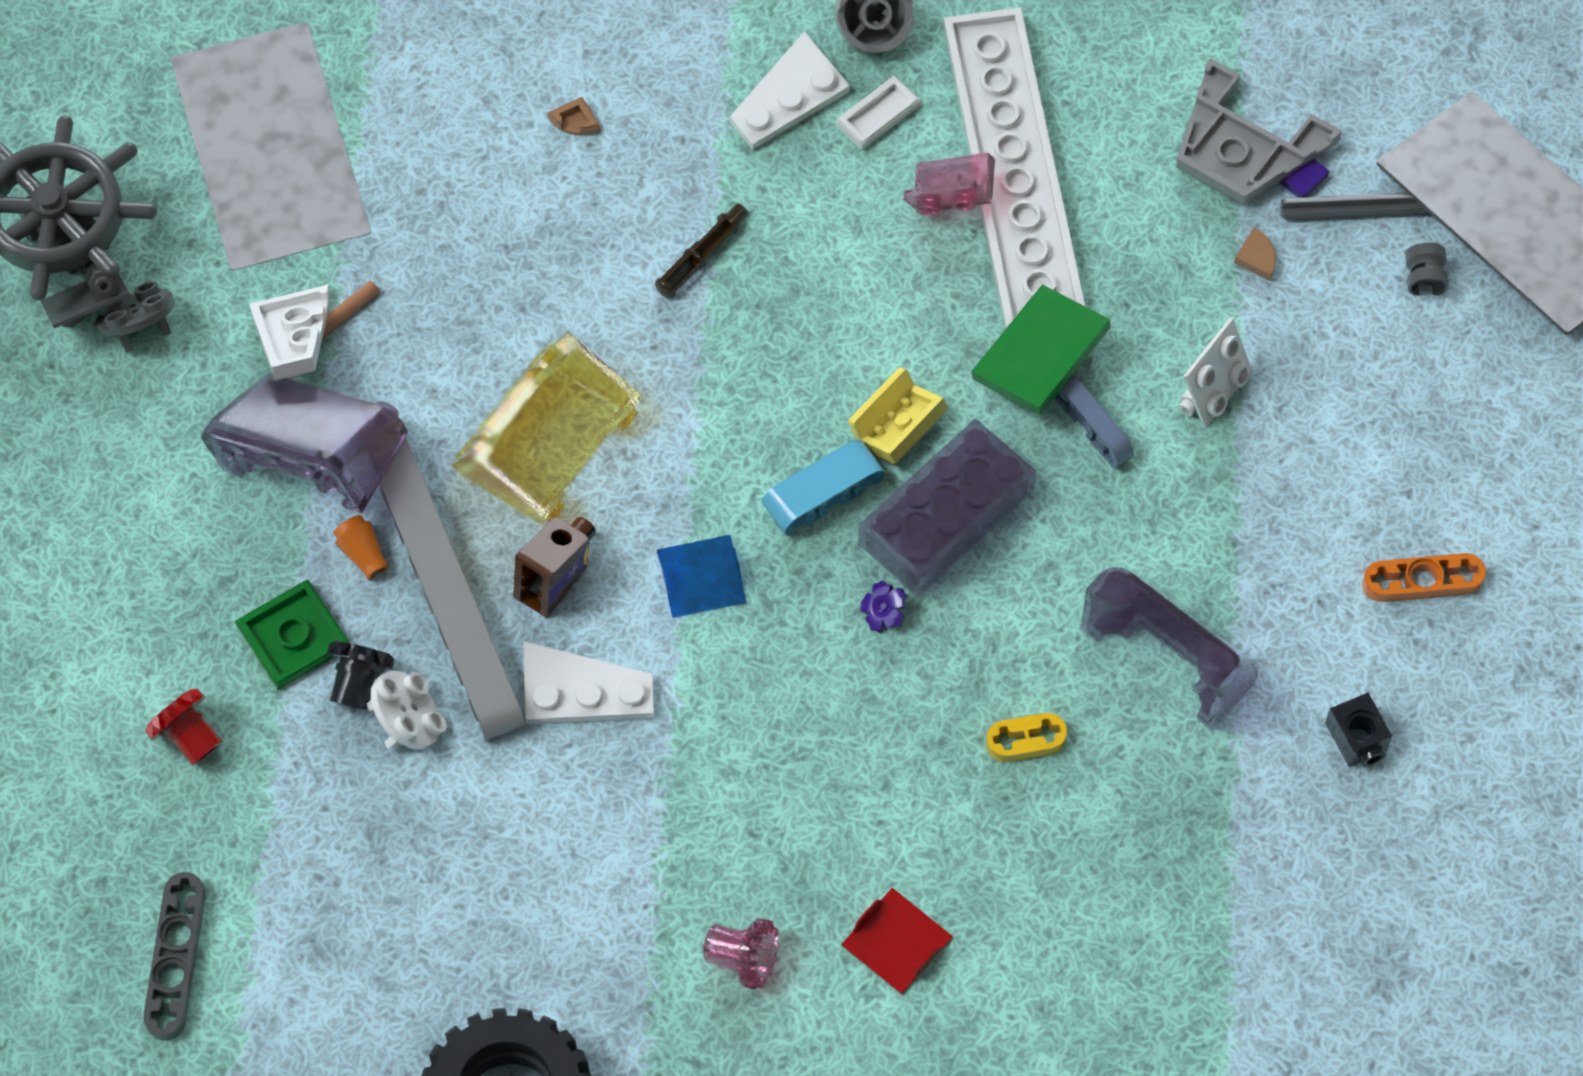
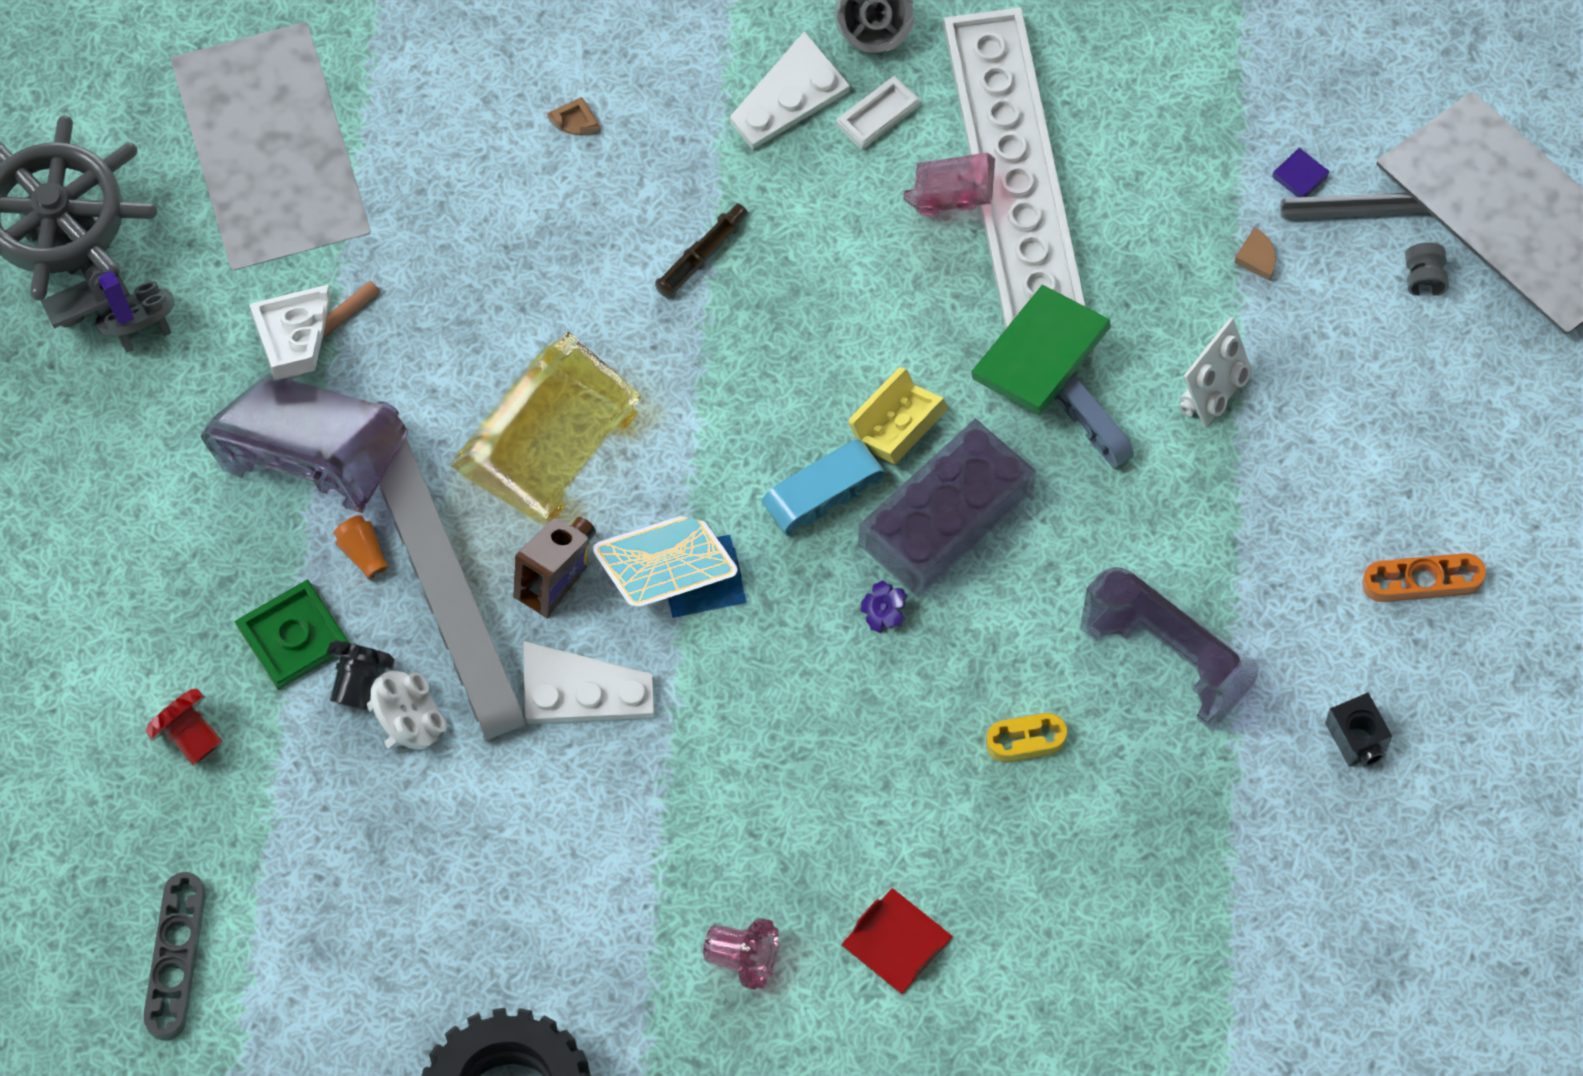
(115, 297): none -> dark purple tile
(664, 560): none -> sticker
(1238, 154): light grey wing -> none

